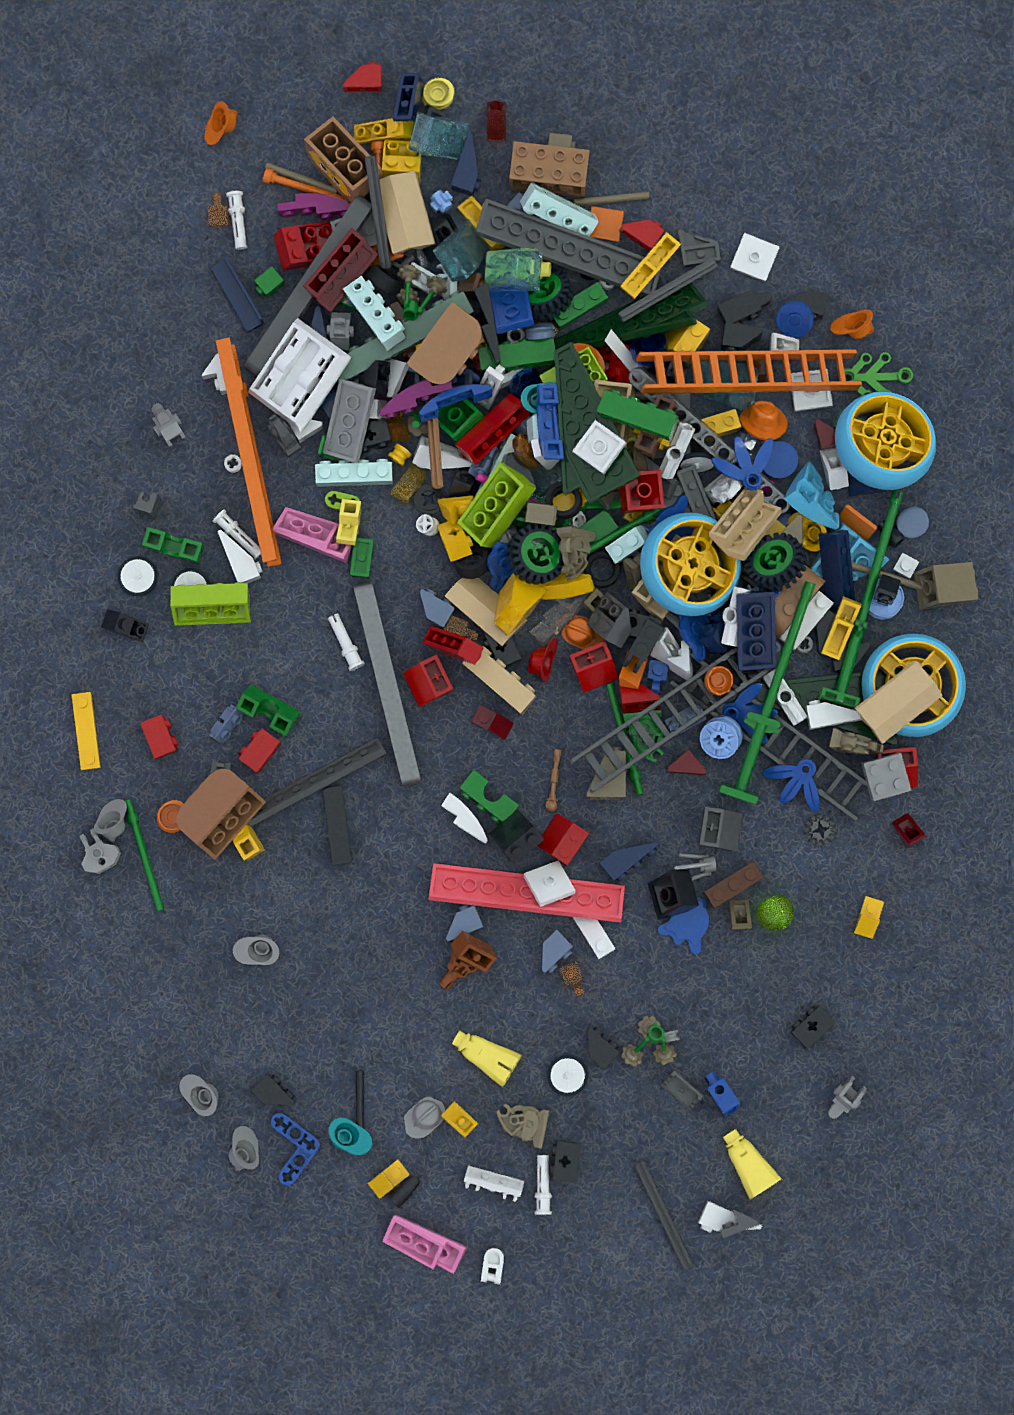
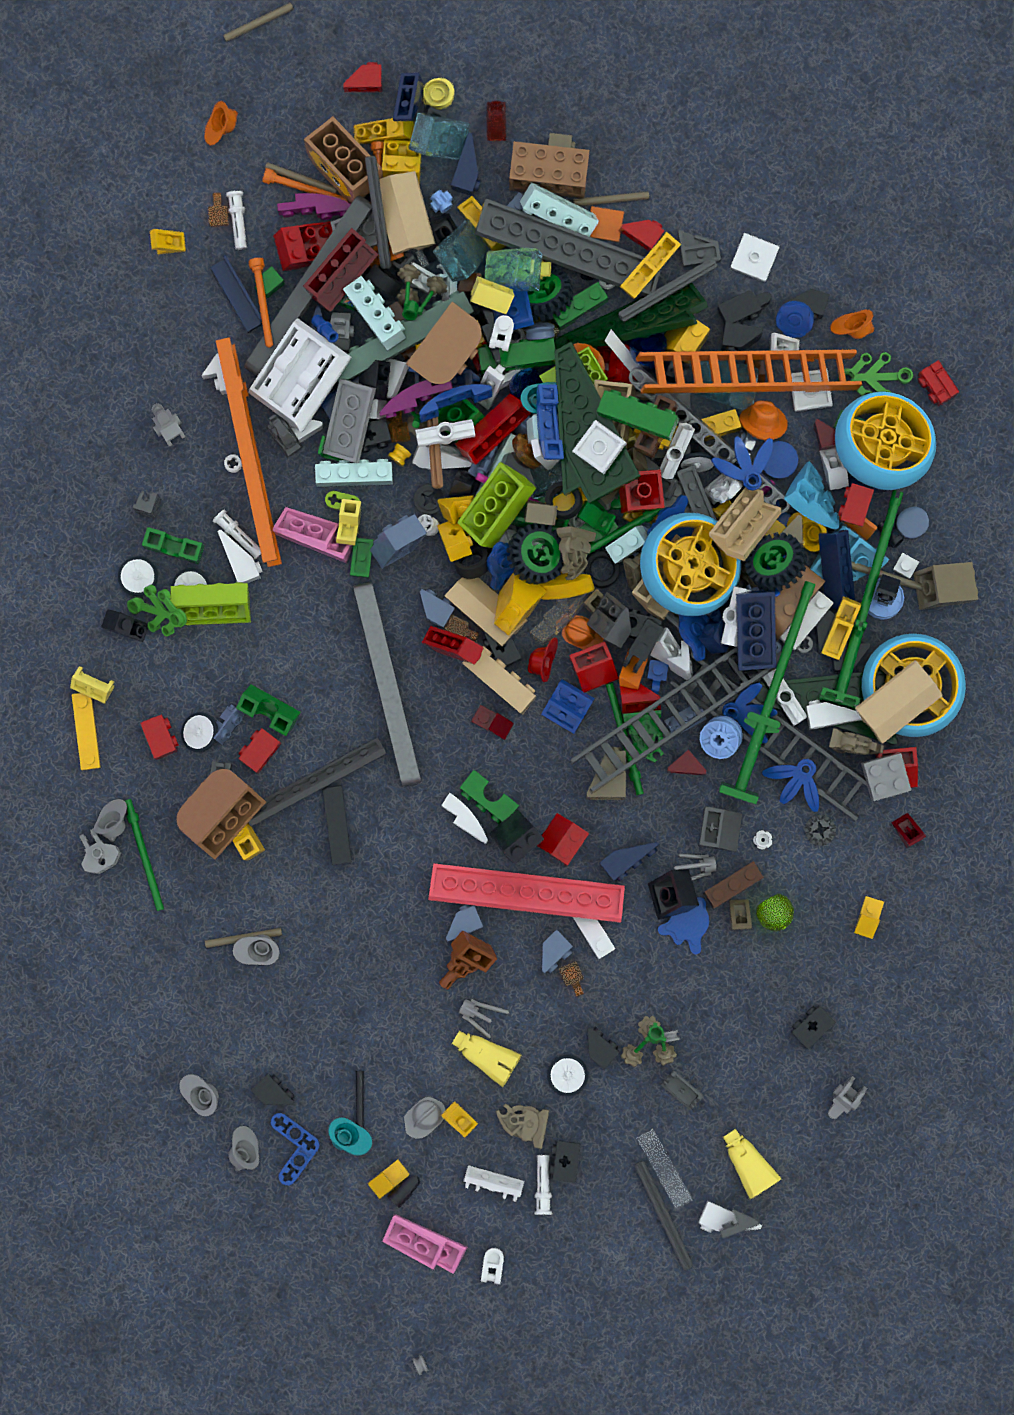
(90, 686): none -> light yellow hinge
(167, 241): none -> yellow slope
(168, 816): orange piece -> none
(175, 615): none -> bright green plant
(199, 732): none -> white wheel
(233, 939): none -> dark tan bar
(257, 22): none -> dark tan bar
(257, 266): none -> orange piece
(325, 328): none -> blue pin
(349, 650): white pin -> none
(397, 540): none -> sand blue brick
(409, 484): clear yellow plate -> none
(420, 1365): none -> light grey bush
(428, 681): red slope -> none
(457, 431): none -> white piece
(470, 1010): none -> light grey plant
(492, 295): none -> light yellow hinge
(503, 326): none -> white plate
(549, 883): white plate -> none
(551, 804): medium nougat piece -> none
(567, 706): none -> blue slope
(594, 517): none -> green bracket
(664, 1169): none -> clear slope
(718, 680): orange hair -> none
(727, 1101): blue torso -> none
(757, 839): none -> white plate
(856, 504): none -> red brick
(937, 383): none -> red brick

